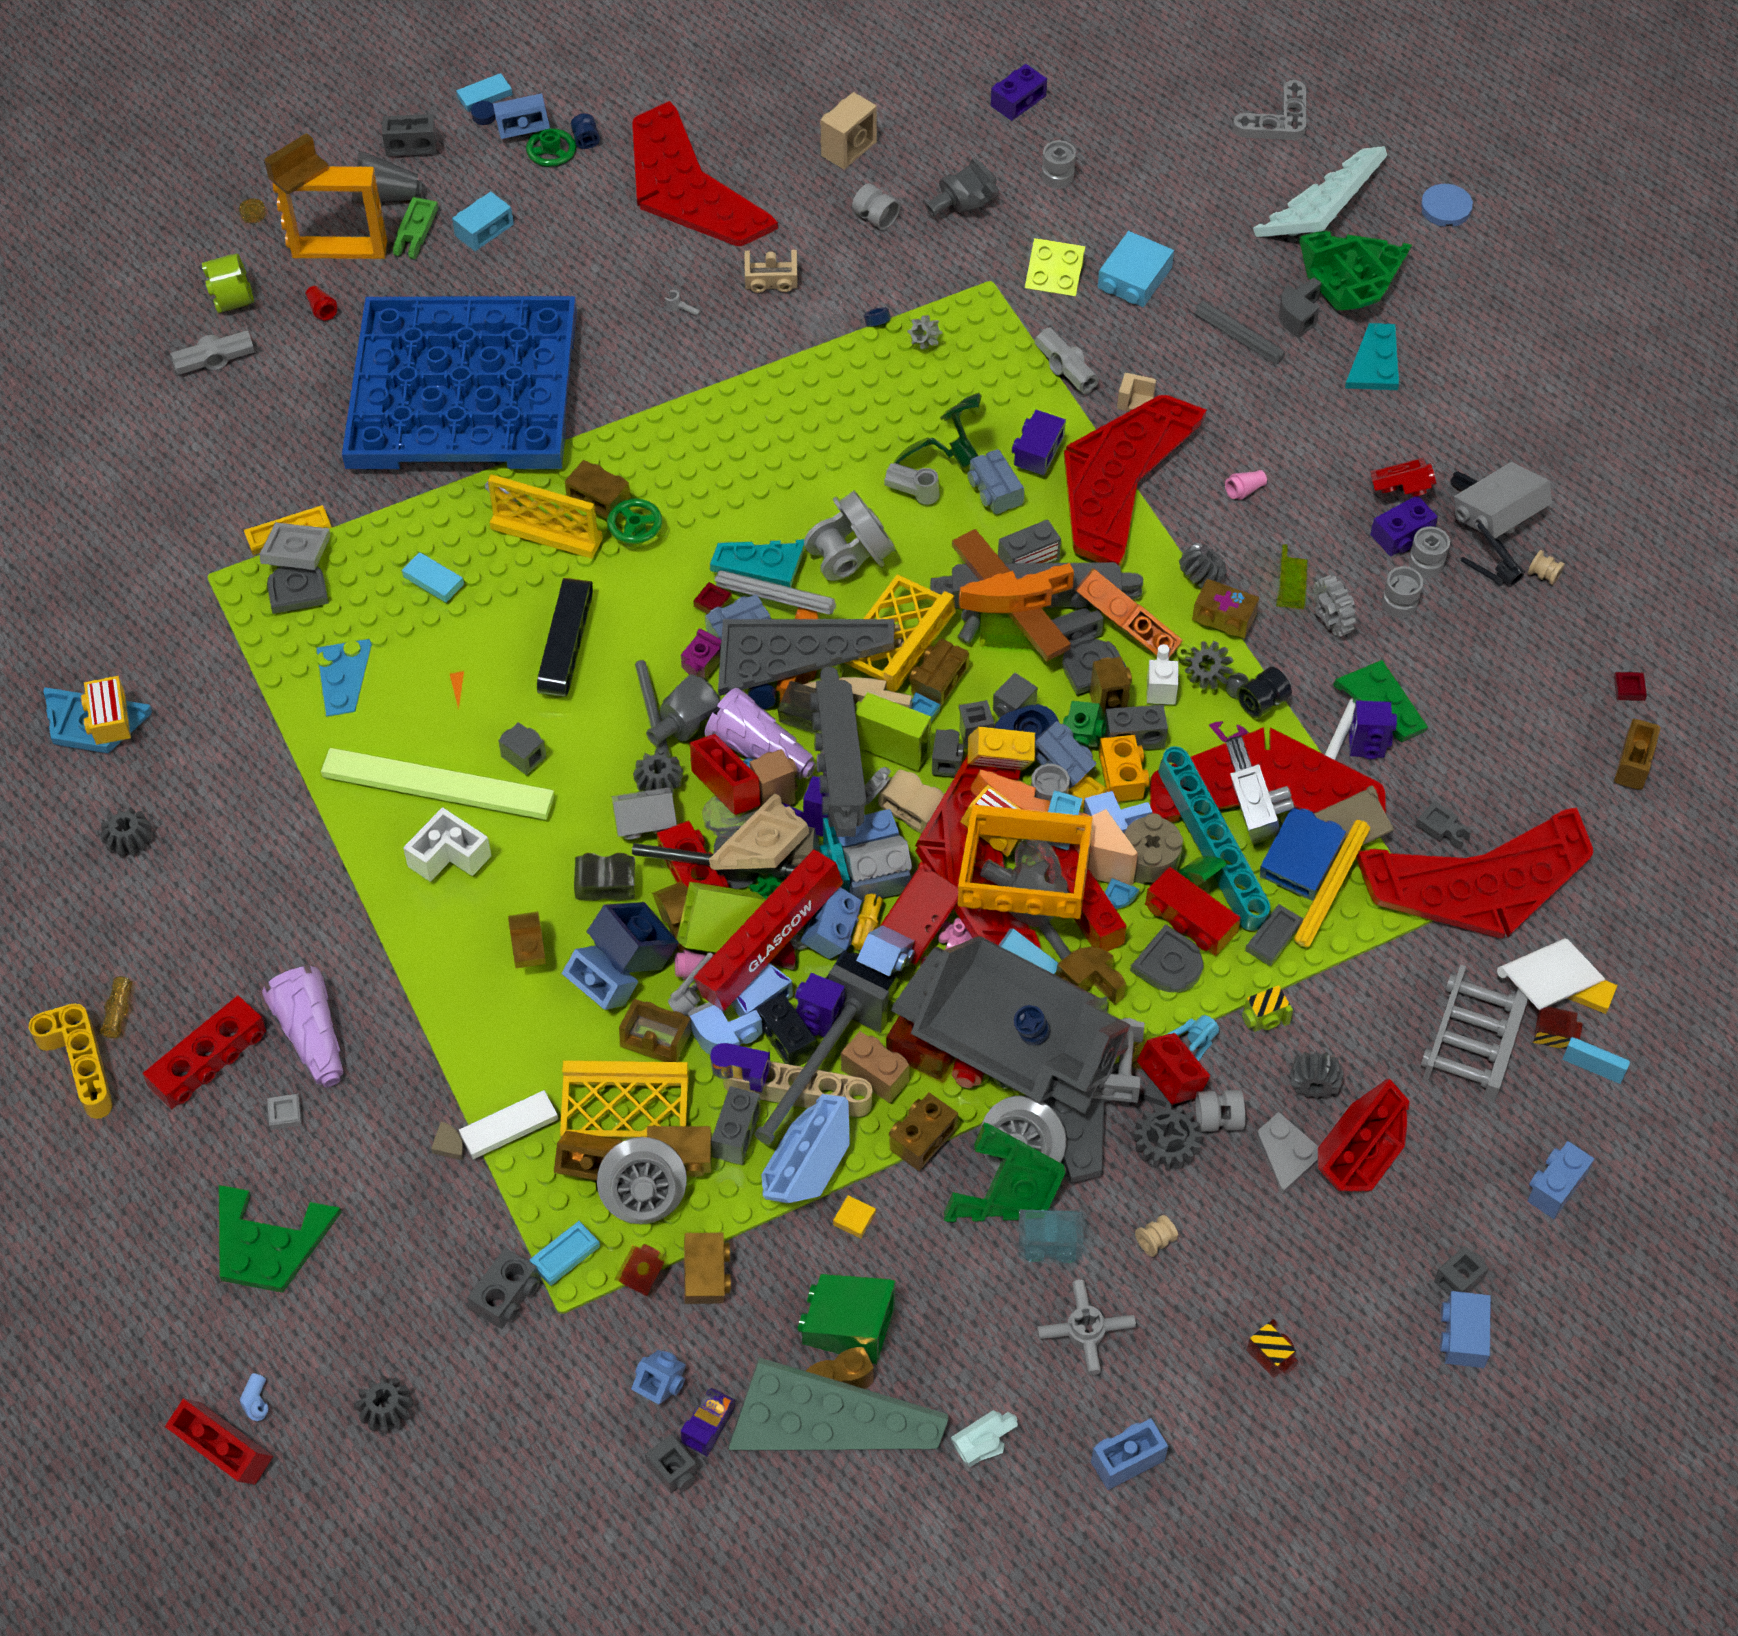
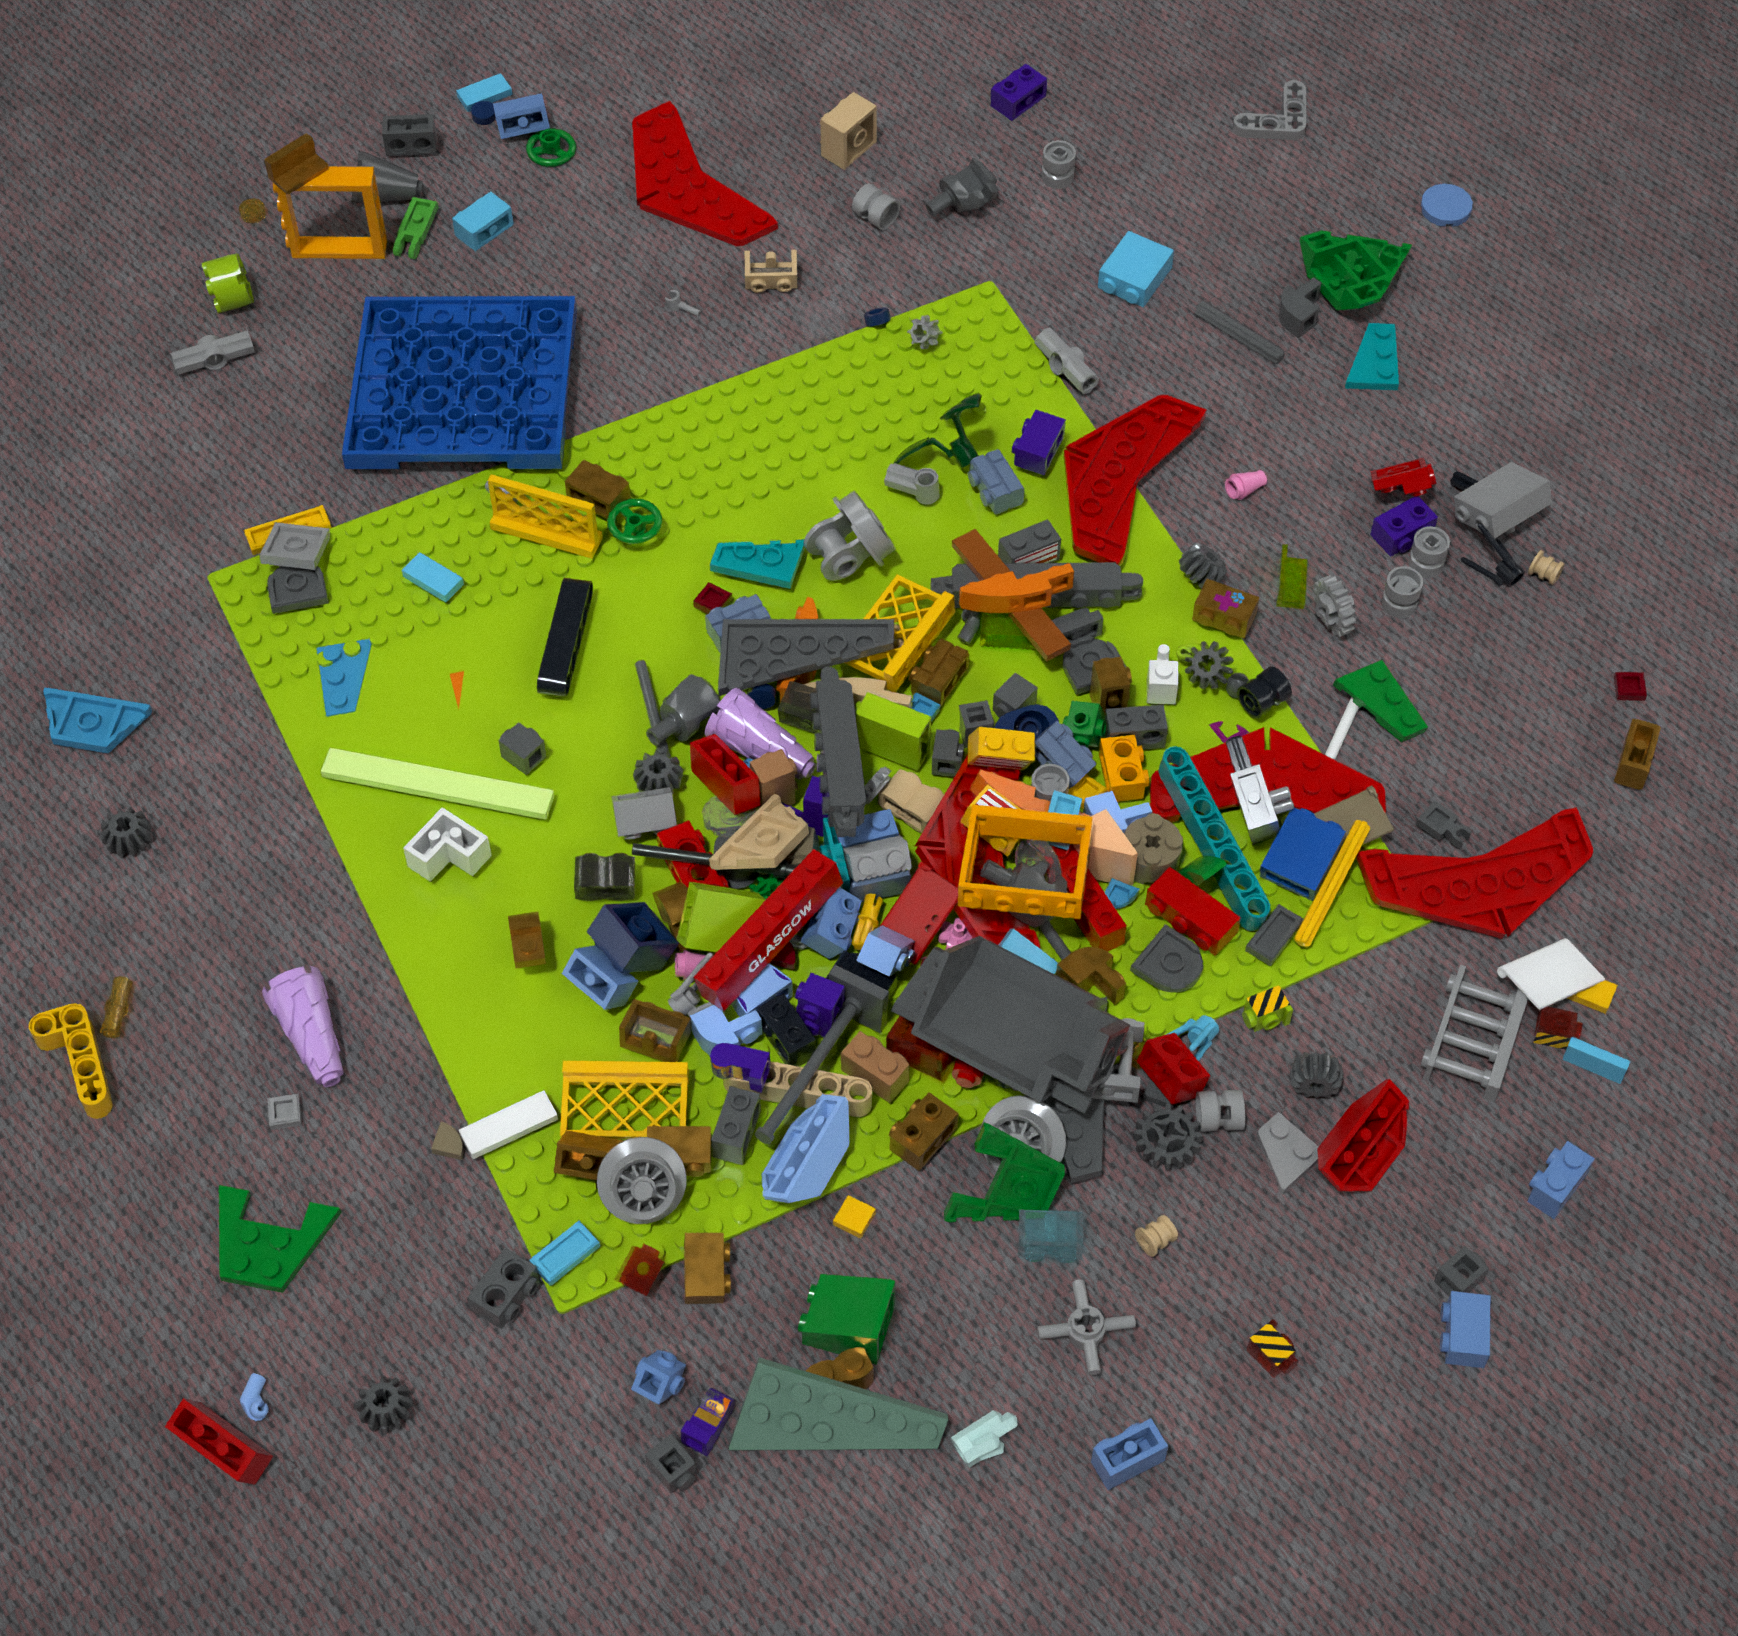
(106, 710): brick -> none
(209, 1037): red brick -> none
(321, 304): red cone -> none
(585, 131): dark blue wheel -> none
(701, 654): magenta brick -> none
(775, 592): light grey axle -> none
(1028, 1019): dark blue wheel -> none
(1055, 267): neon yellow hinge -> none
(1126, 613): orange slope -> none
(1135, 391): tan panel -> none
(1320, 204): light aqua wing -> none
(1371, 729): dark purple brick -> none

